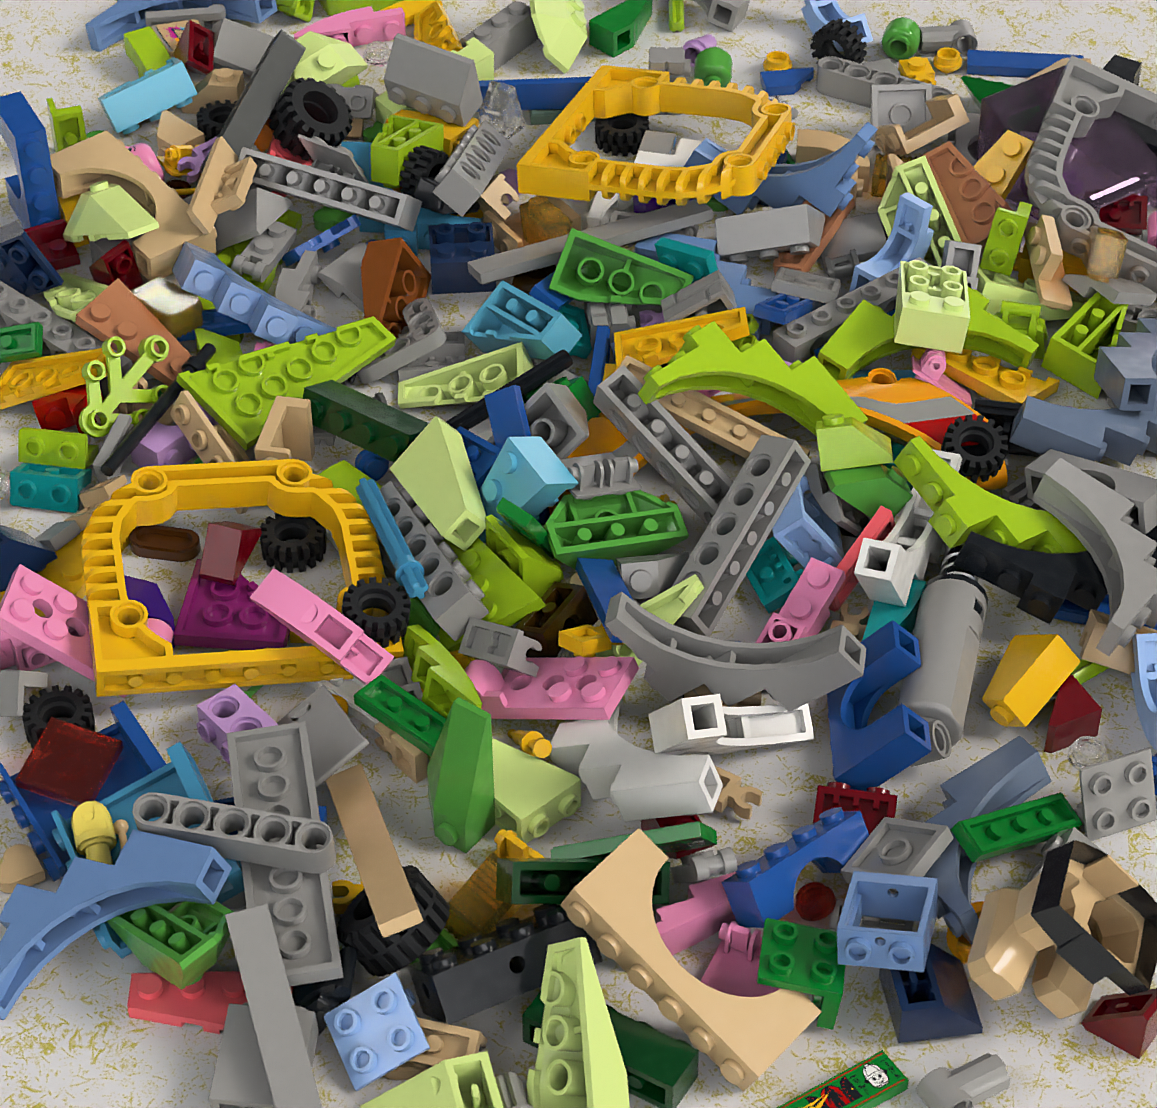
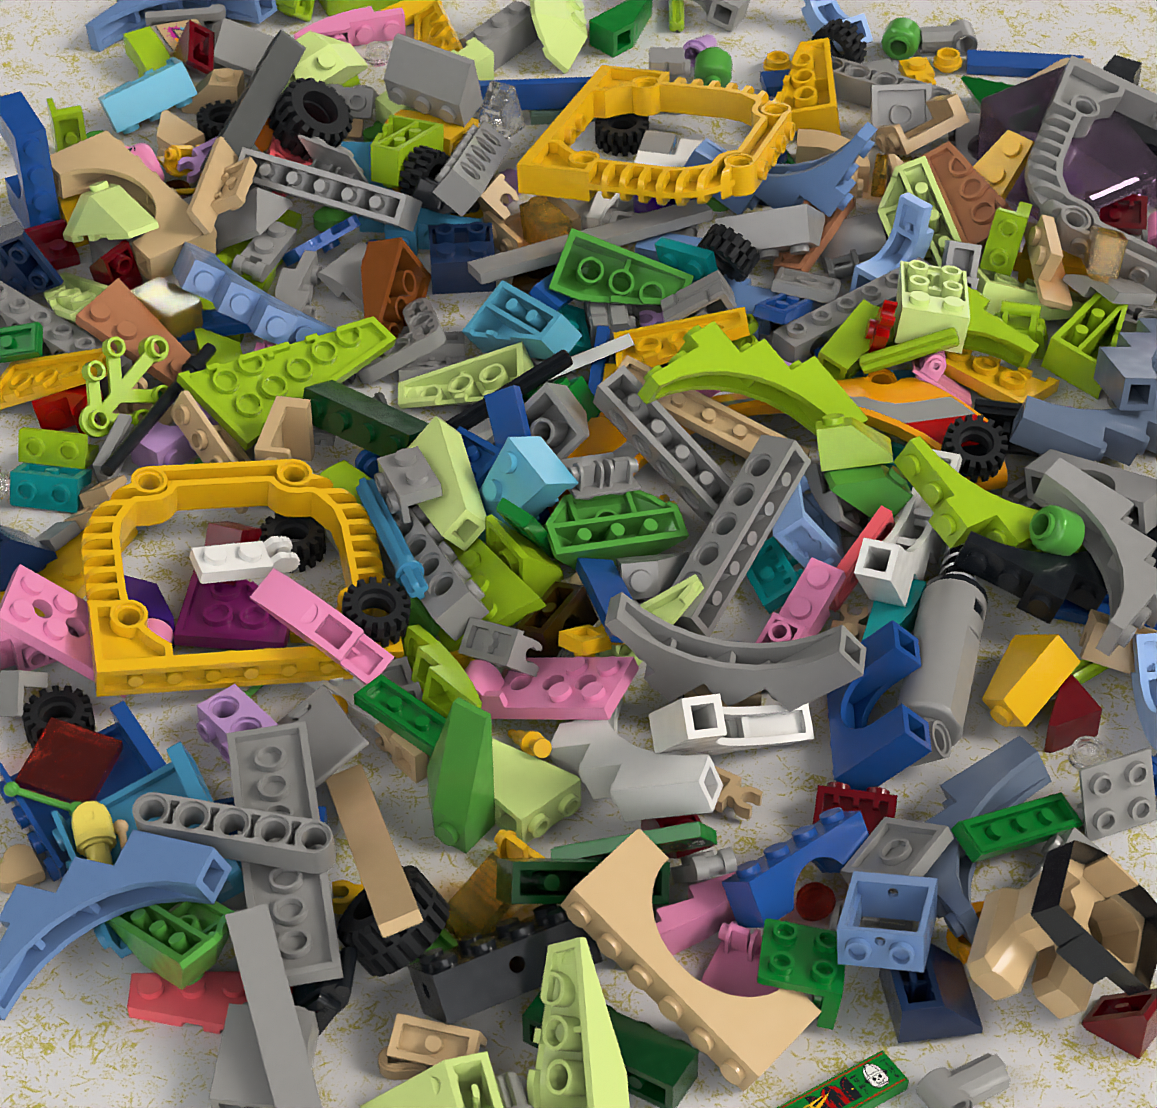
(12, 789): none -> bright green hinge
(165, 543): reddish brown tile -> none
(243, 560): none -> white hinge
(376, 1031): light blue hinge -> none
(406, 481): none -> light grey bracket
(599, 352): none -> white sticker
(731, 251): none -> black tyre
(811, 88): none -> yellow wedge
(879, 328): none -> red plate
(909, 350): none -> lime axle
(1057, 530): none -> bright green head

